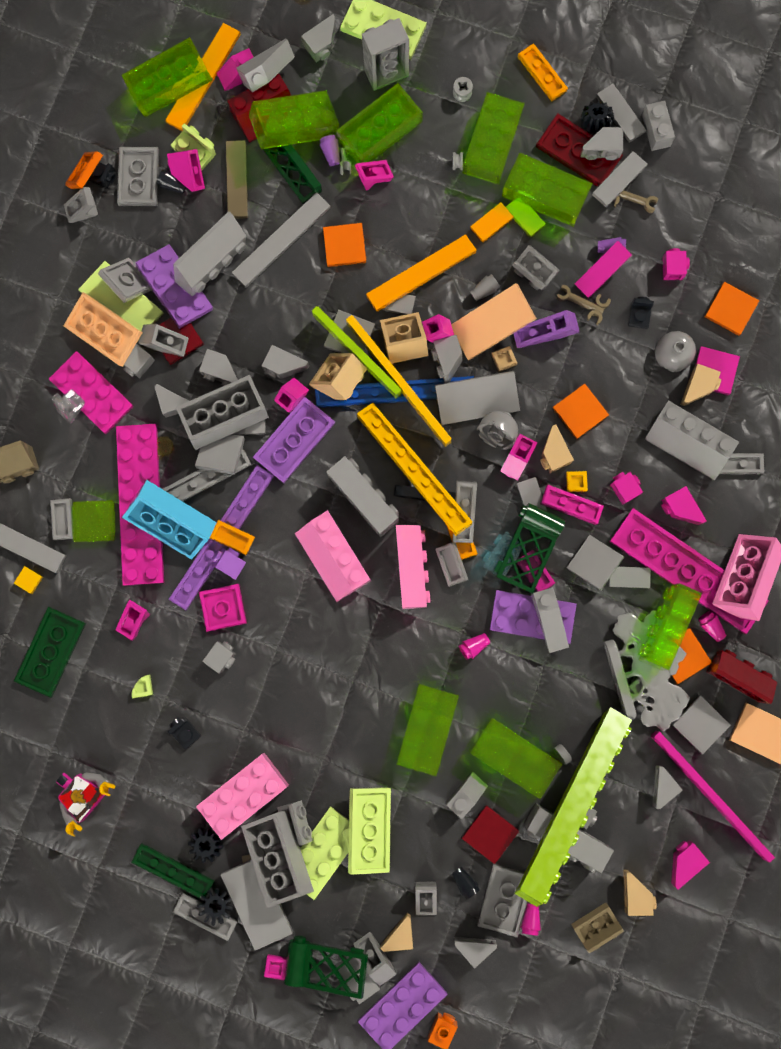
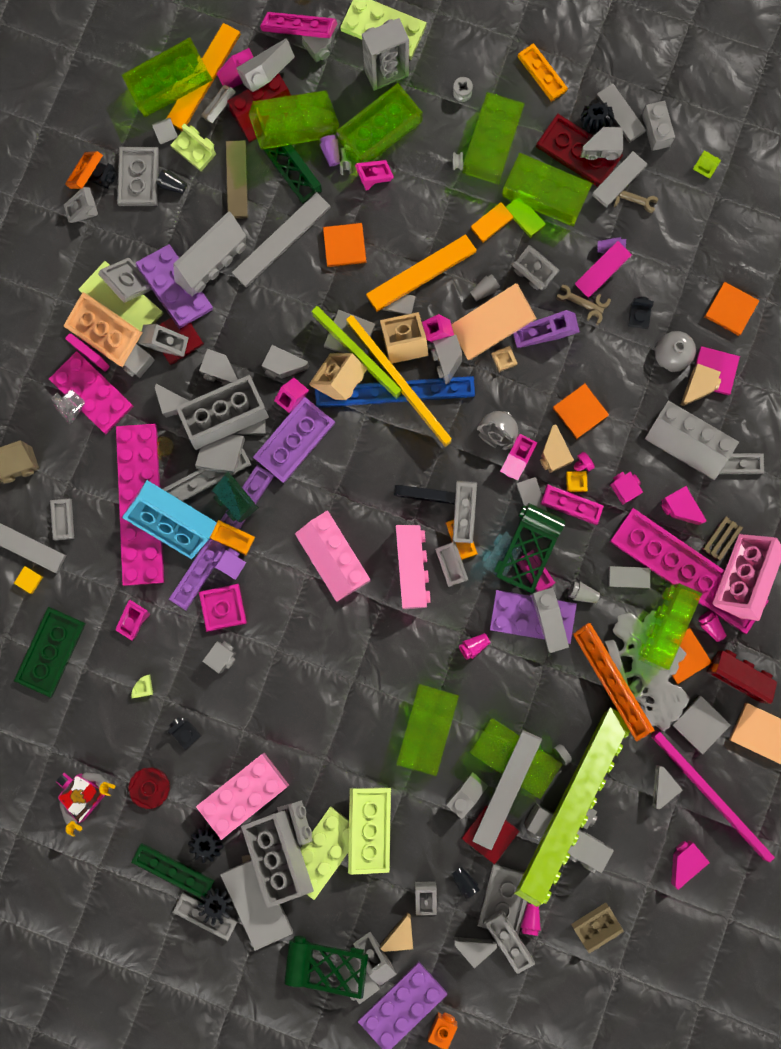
(87, 352): none -> dark pink tile
(93, 521): clear neon green tile -> none
(149, 788): none -> dark red tile
(165, 130): none -> light grey tile
(187, 169): dark pink slope -> none
(218, 103): none -> light grey tile
(235, 498): none -> clear green slope
(275, 967): dark pink tile -> none
(298, 25): none -> dark pink tile
(362, 496): light grey brick -> none
(414, 469): yellow plate -> none
(477, 397): light grey tile -> none
(507, 789): none -> light grey tile
(509, 942): none -> light grey tile
(580, 592): none -> light grey cone
(584, 463): none -> dark pink tile
(595, 562): light grey tile -> none
(613, 682): none -> orange tile
(637, 897): tan slope -> none
(675, 264): dark pink brick -> none
(707, 164): none -> lime tile
(732, 524): none -> dark tan tile

